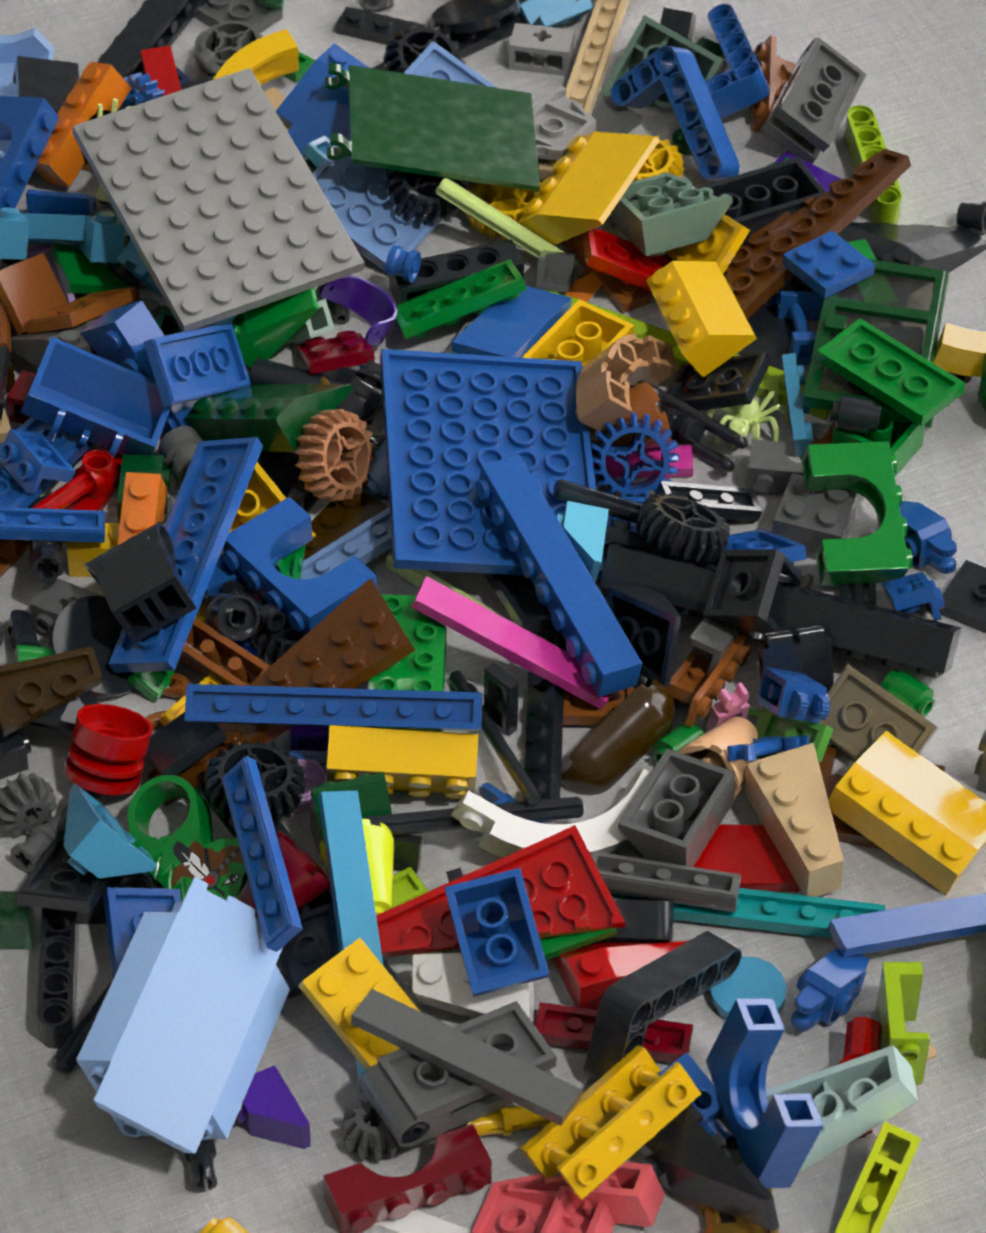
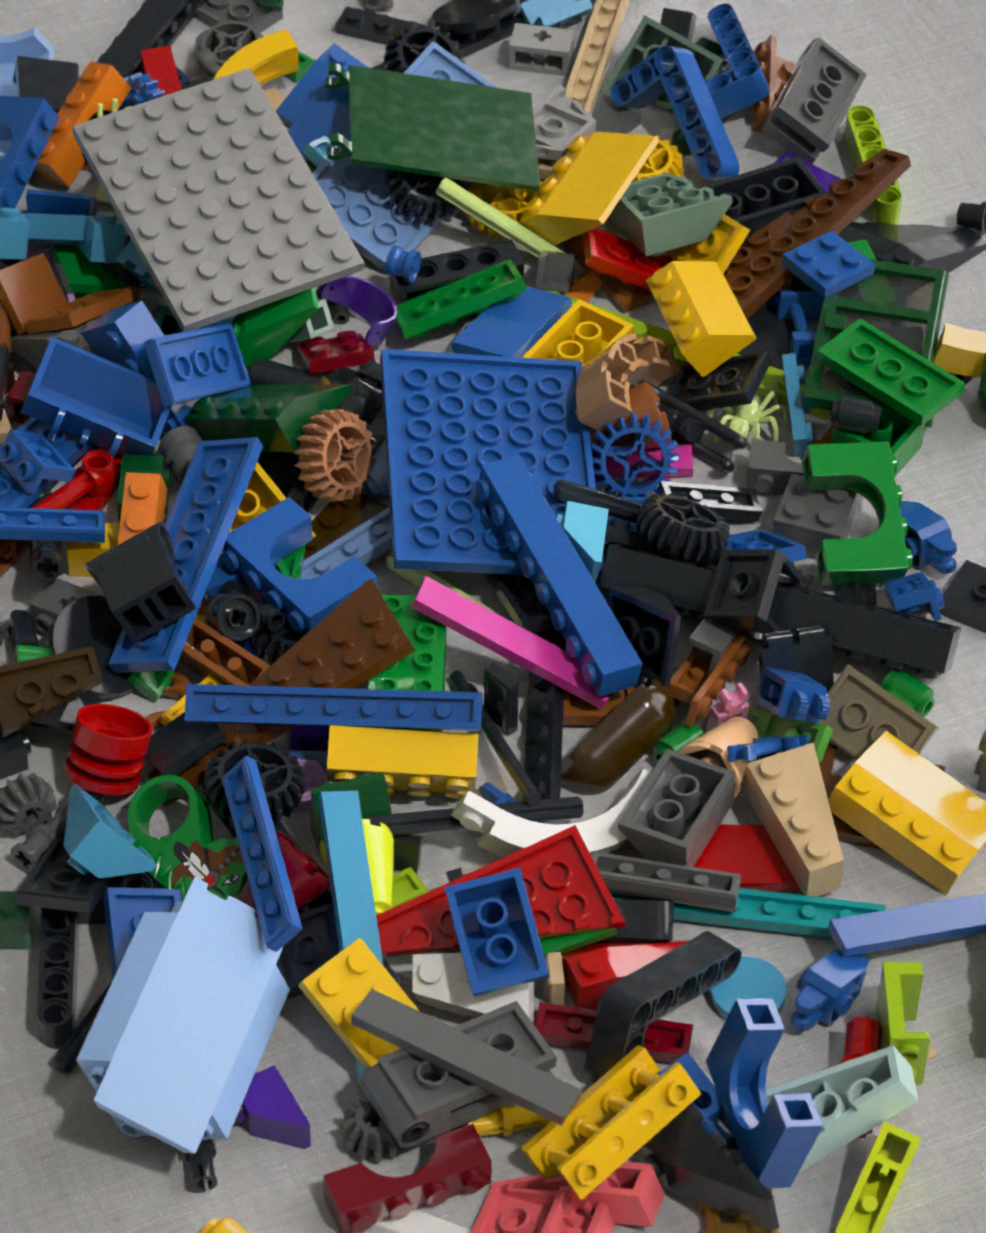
(555, 983): none -> tan tile

